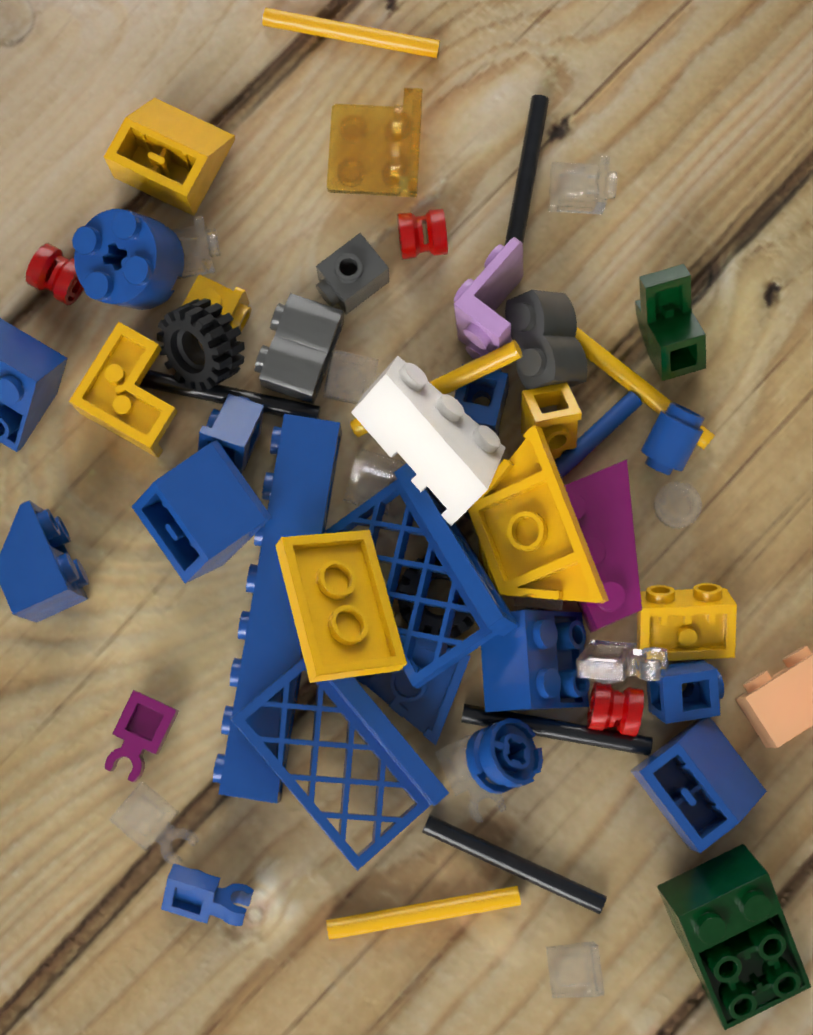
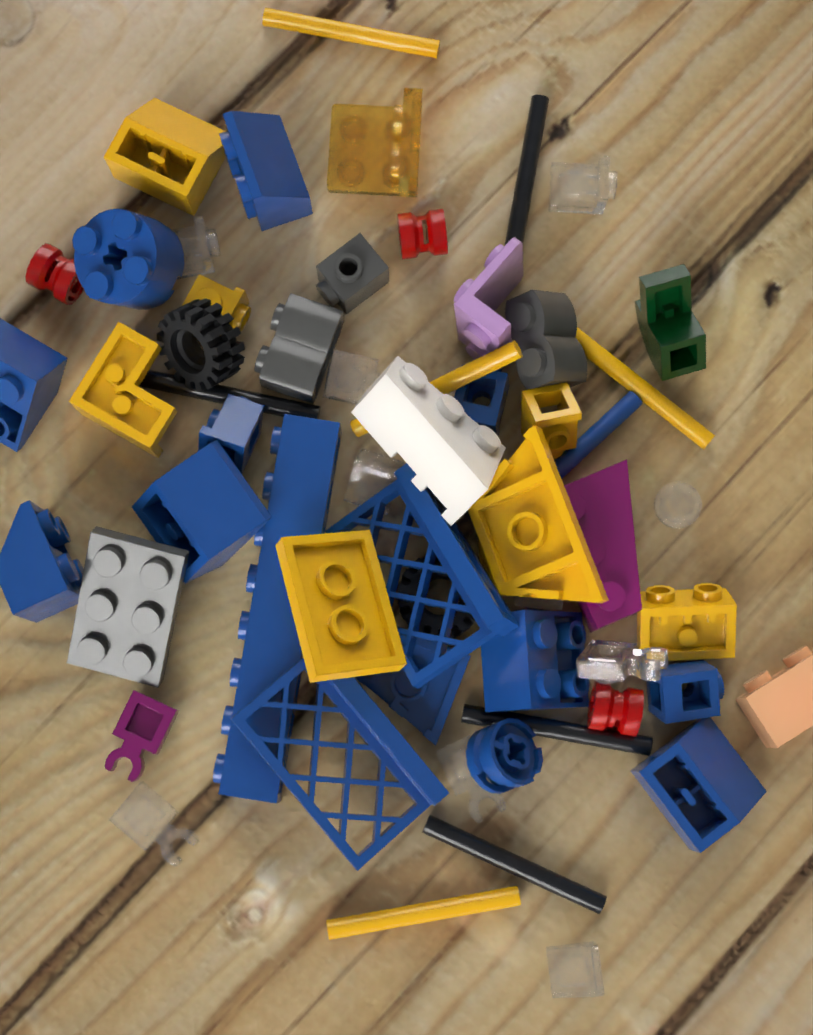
(127, 606): none -> plate
(198, 897): blue plate -> none
(264, 168): none -> blue slope
(672, 439): blue brick -> none
(735, 935): dark green slope -> none

